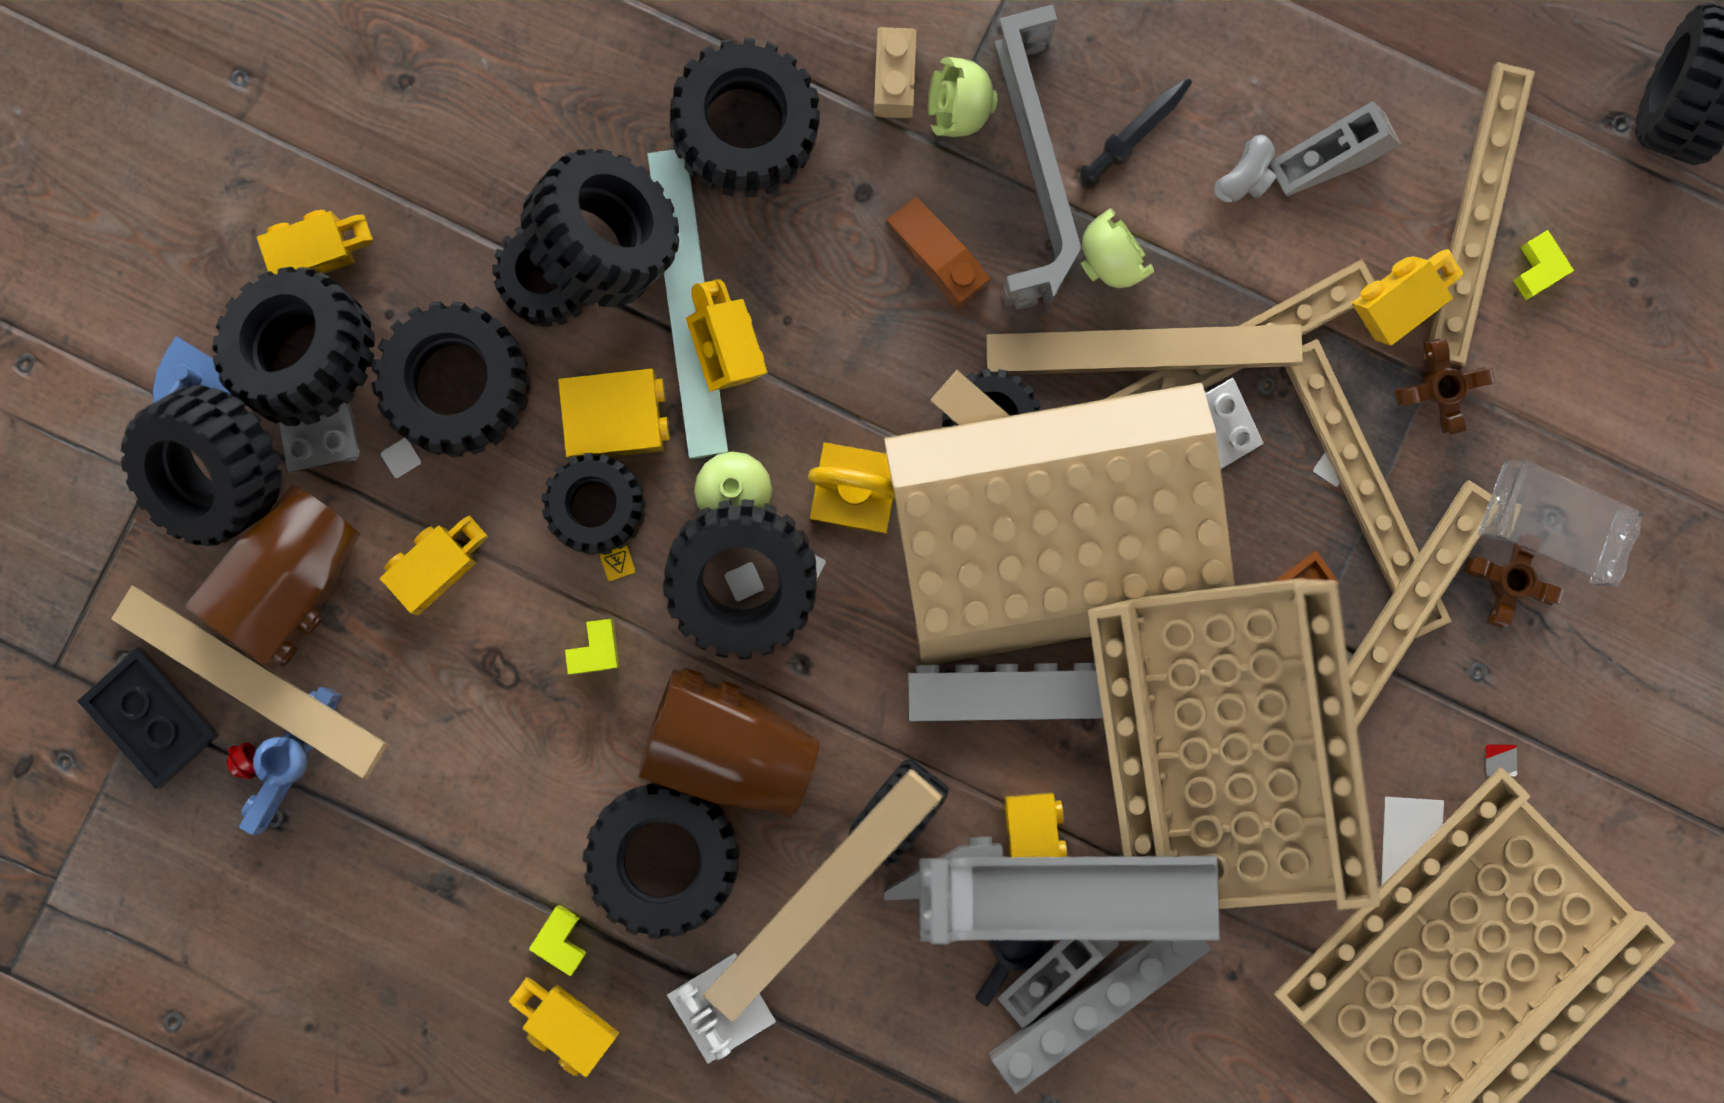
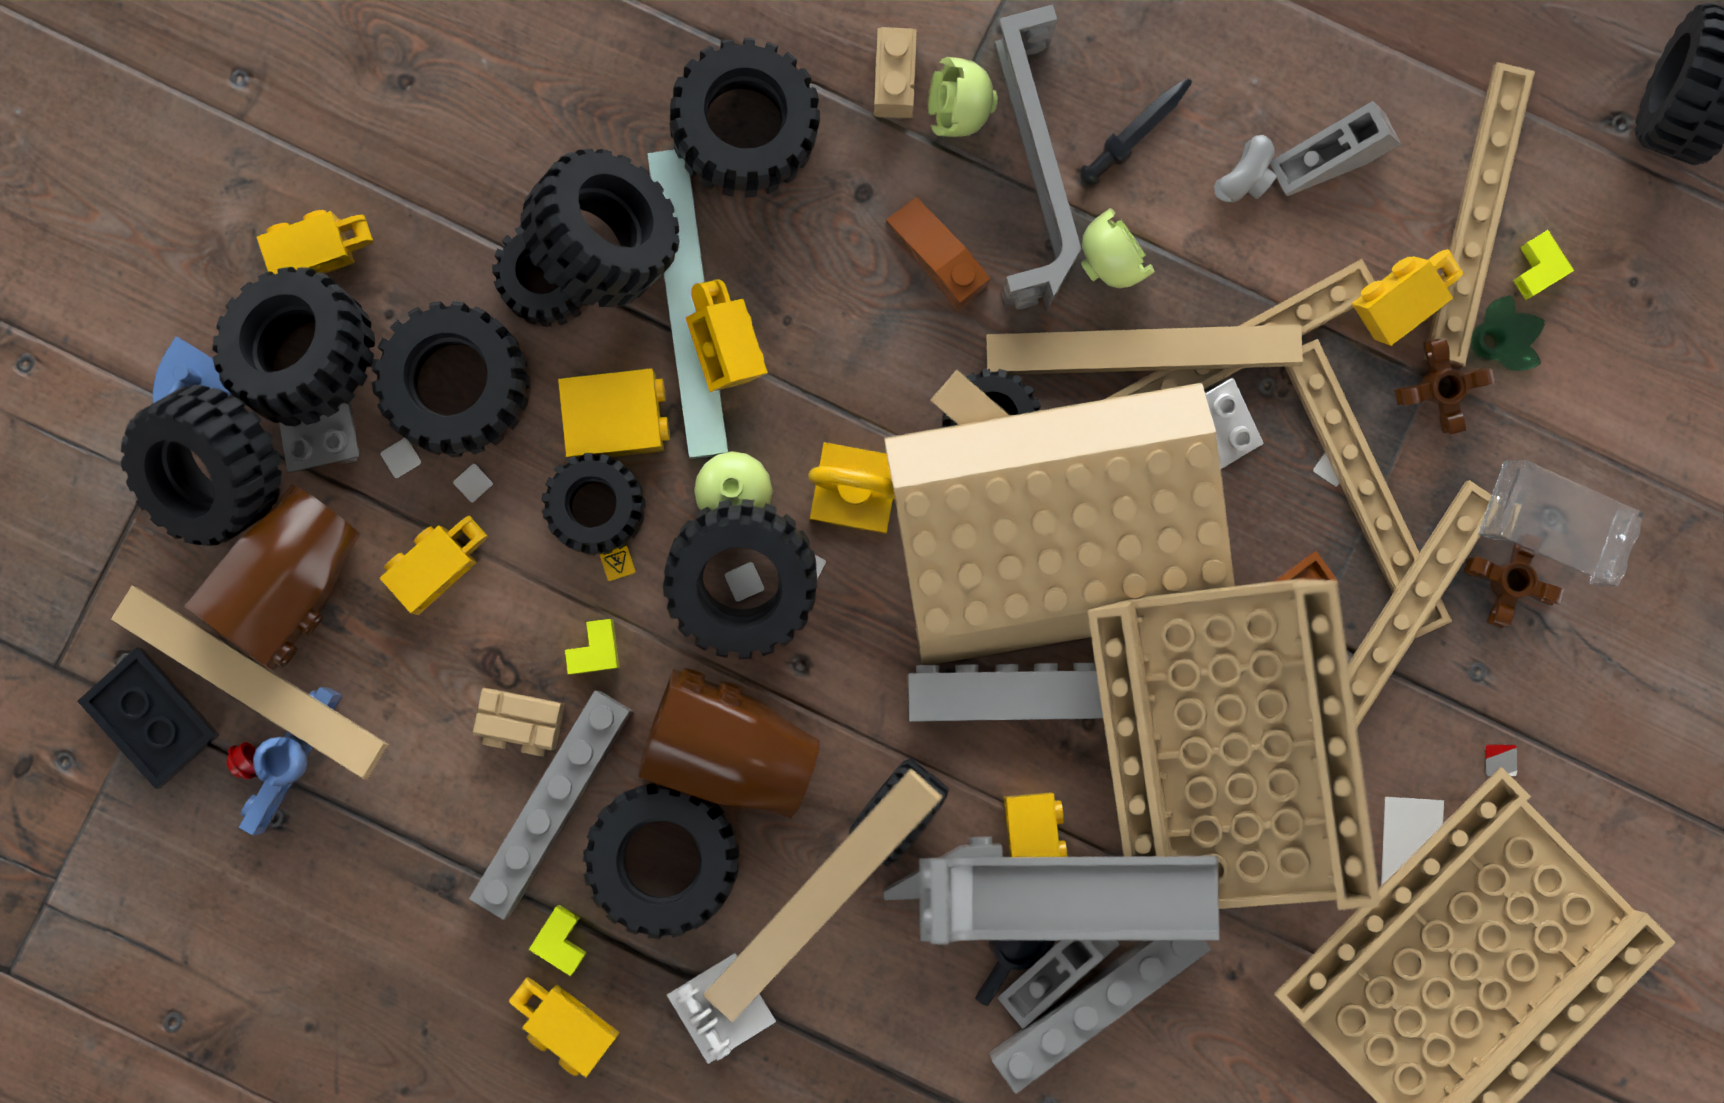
(473, 483): none -> white sticker
(518, 720): none -> tan brick
(551, 805): none -> light grey brick
(1512, 335): none -> clear green plate

